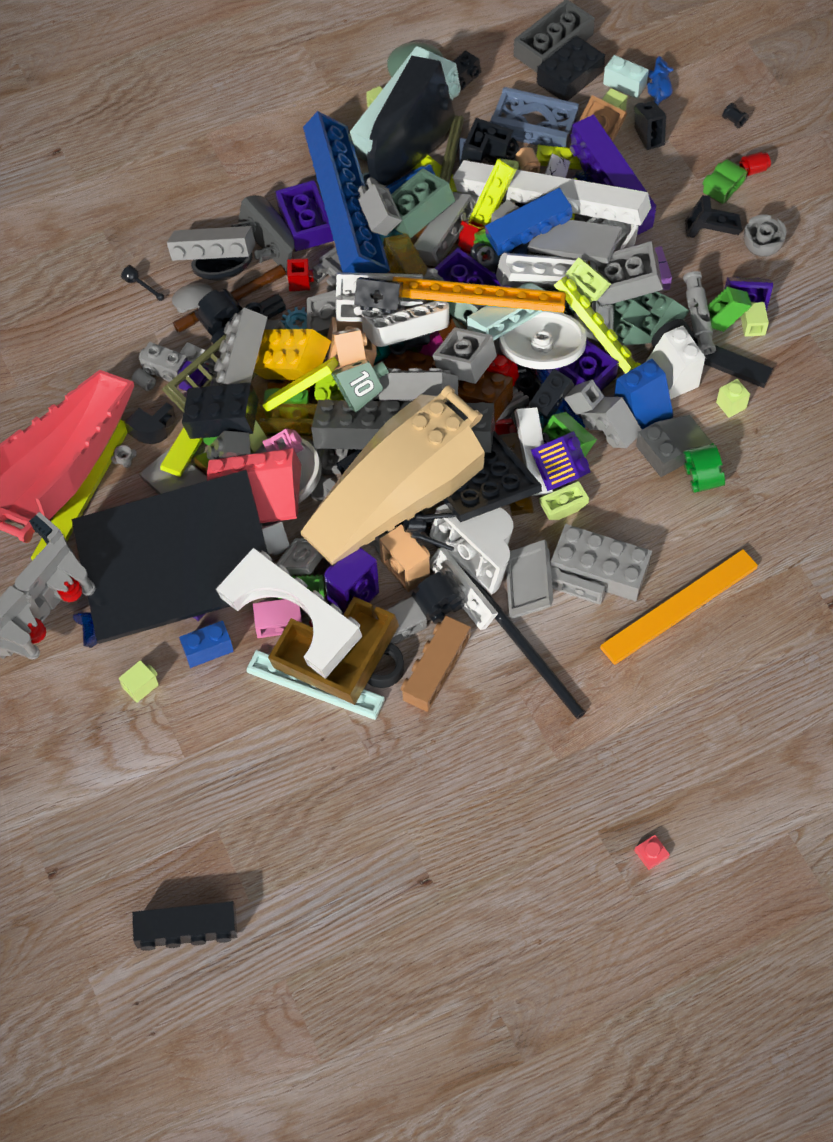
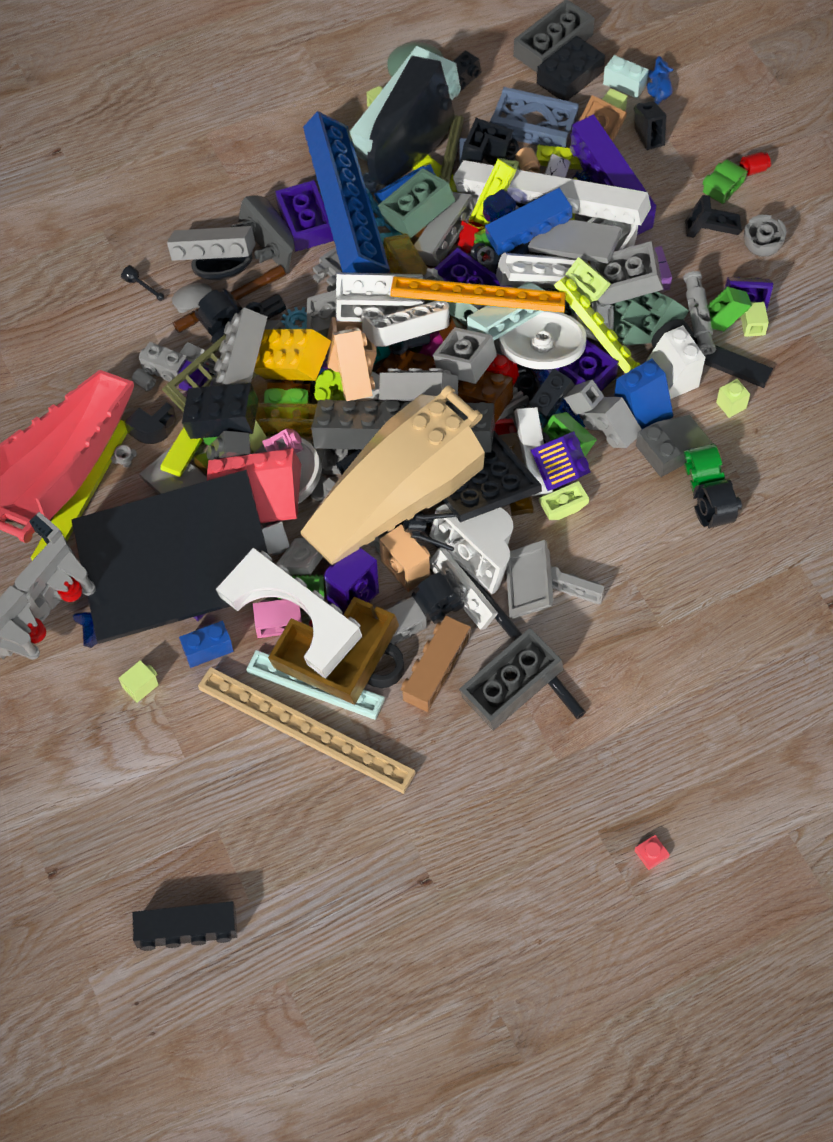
(299, 275): red brick -> none
(300, 384): neon yellow tile -> none
(307, 730): none -> tan plate
(359, 382): sand green torso -> none
(378, 207): light grey hinge -> none
(389, 289): black brick -> none
(498, 205): none -> clear blue brick
(527, 662): none -> dark grey brick
(602, 559): light grey brick -> none
(678, 607): light orange tile -> none
(716, 503): none -> black brick
(735, 115): black bush -> none

